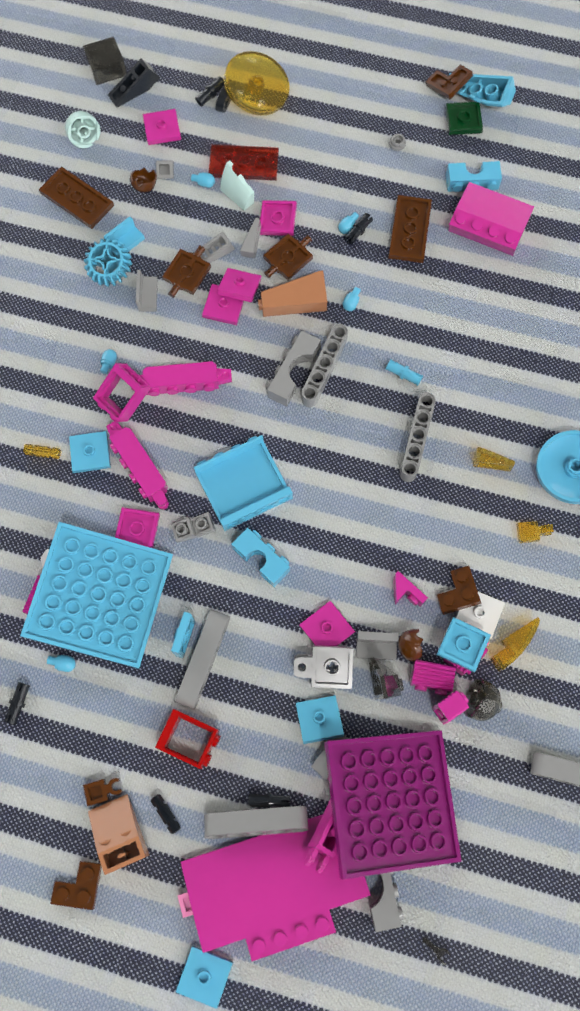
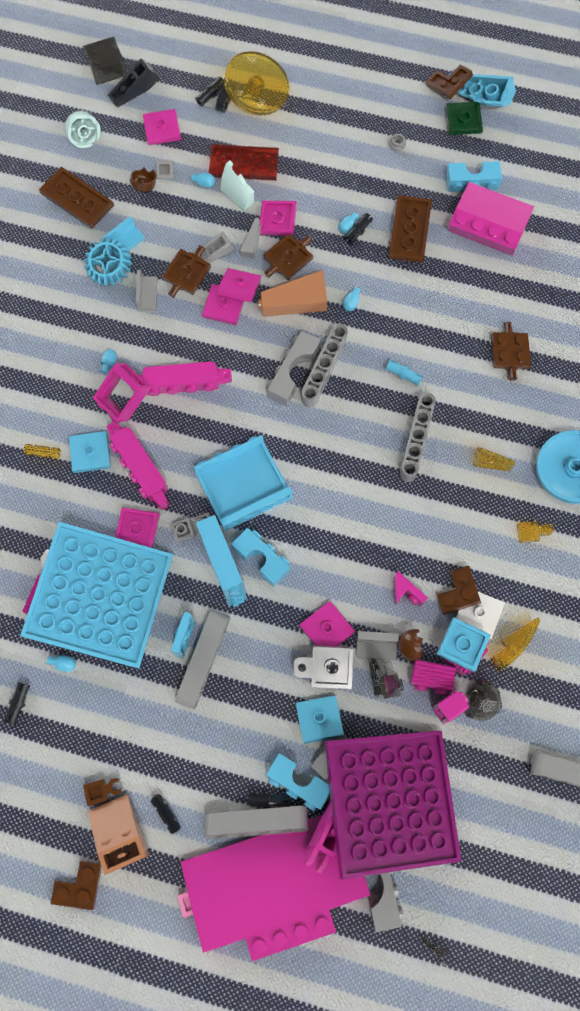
(169, 731): red window -> none
(204, 977): medium azure plate -> none
(222, 561): none -> medium azure window
(313, 794): none -> medium azure arch
(510, 351): none -> reddish brown plate

